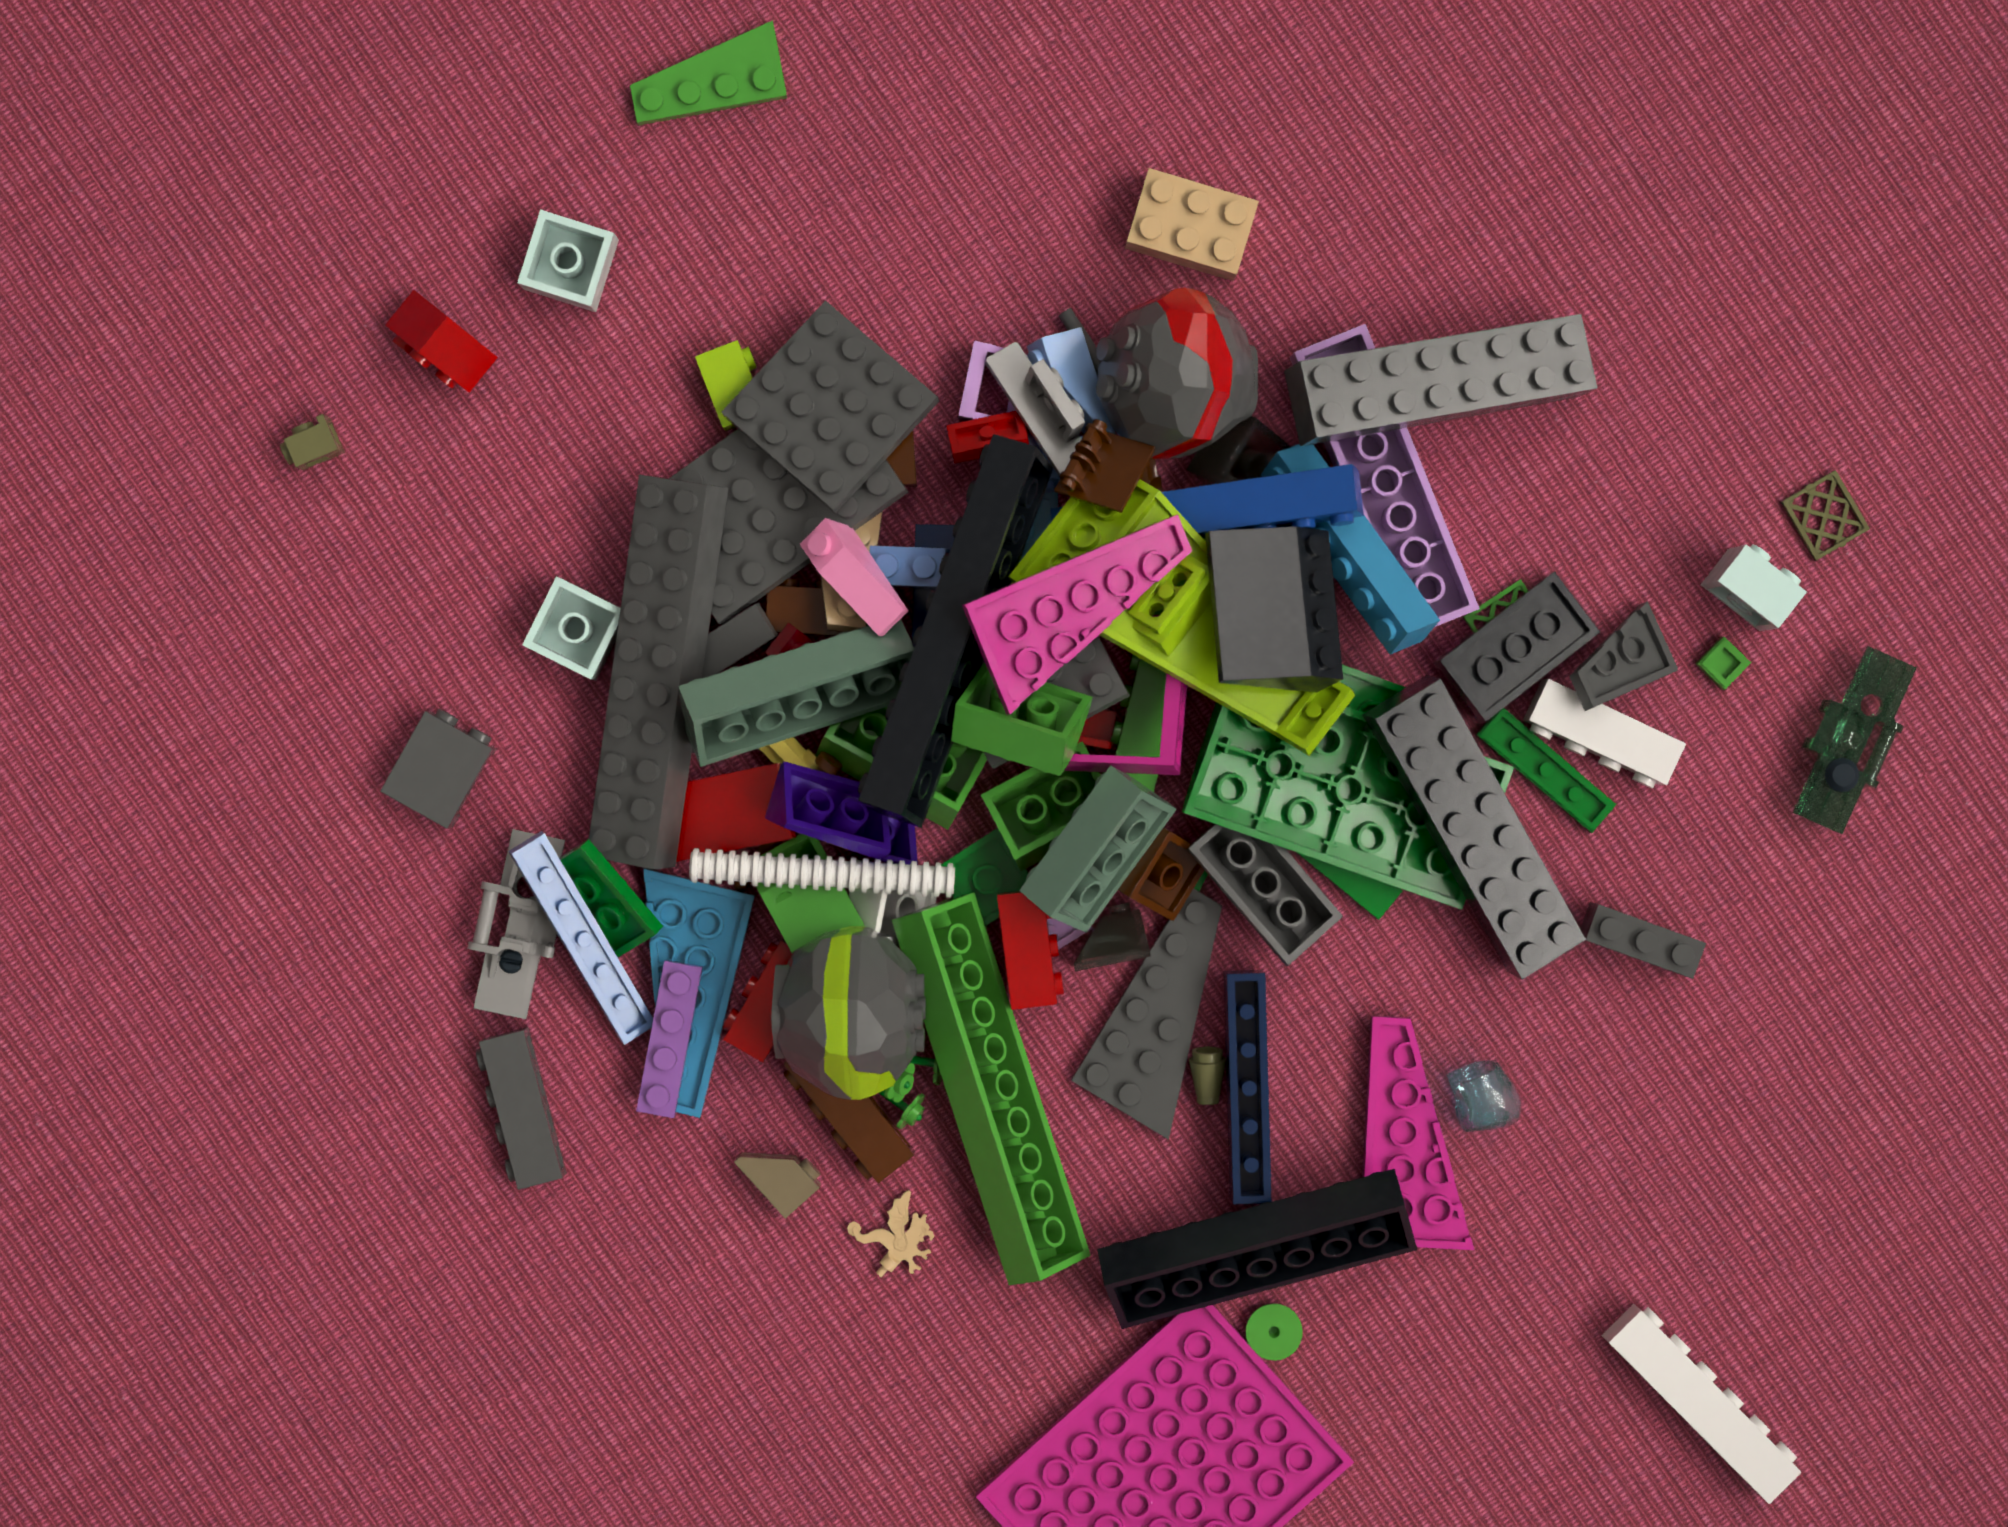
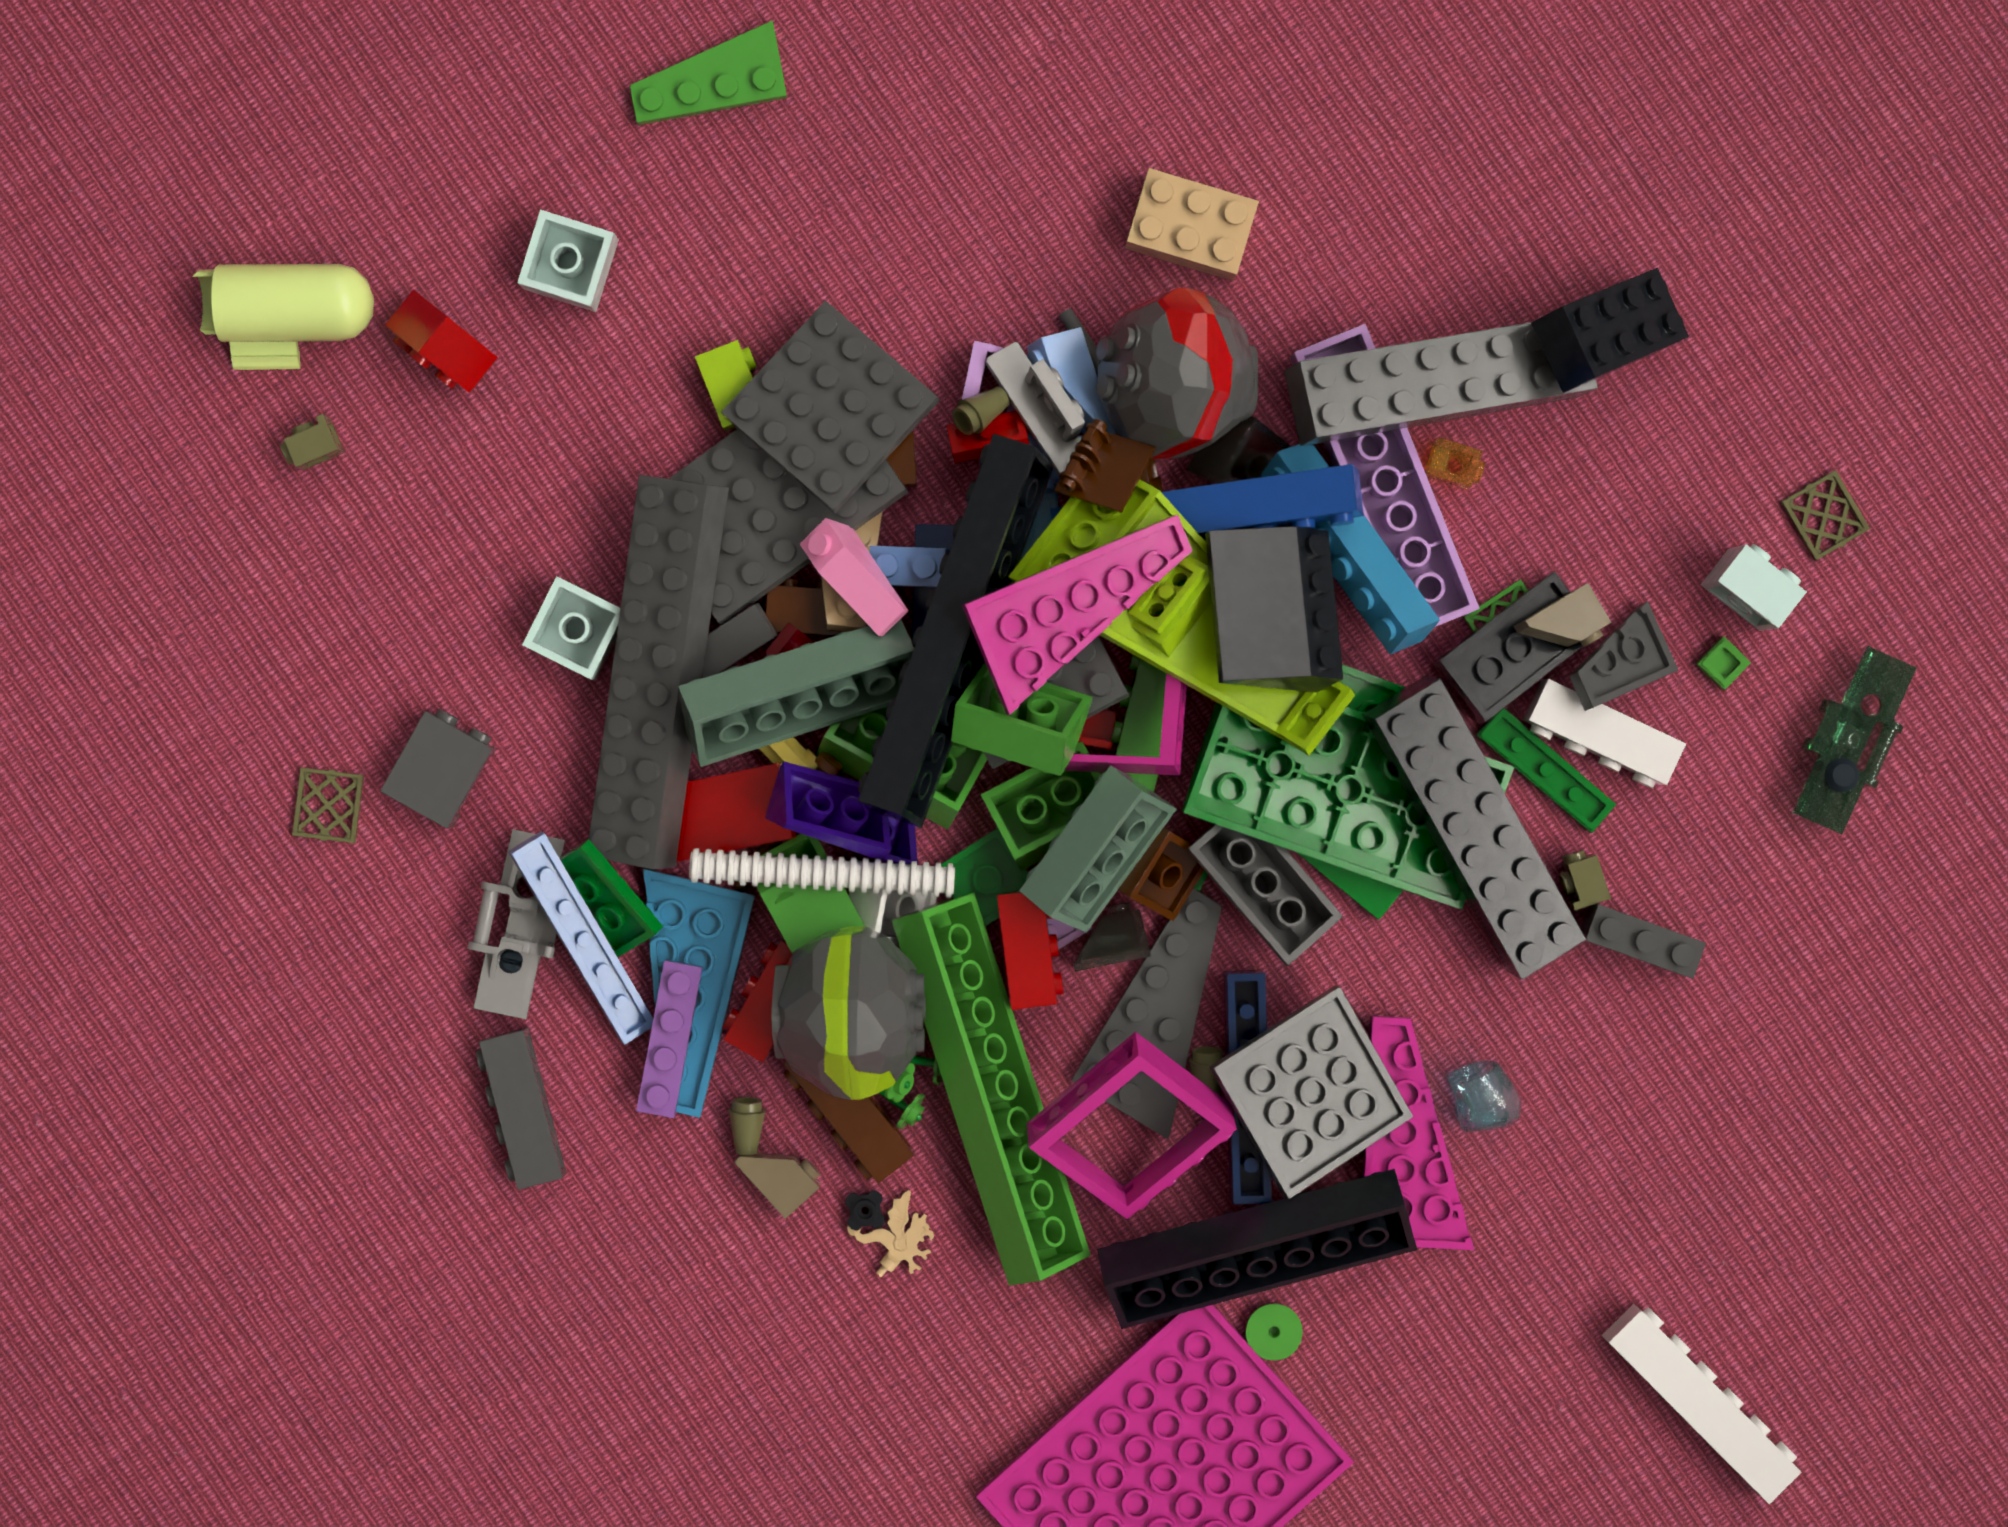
(275, 306): none -> yellowish green piece
(301, 801): none -> olive window
(746, 1124): none -> olive cone
(872, 1202): none -> black plate
(978, 411): none -> olive cone
(1097, 1086): none -> dark pink window
(1311, 1092): none -> plate
(1469, 458): none -> clear yellow brick
(1568, 620): none -> dark tan slope
(1583, 880): none -> olive brick
(1609, 329): none -> black brick

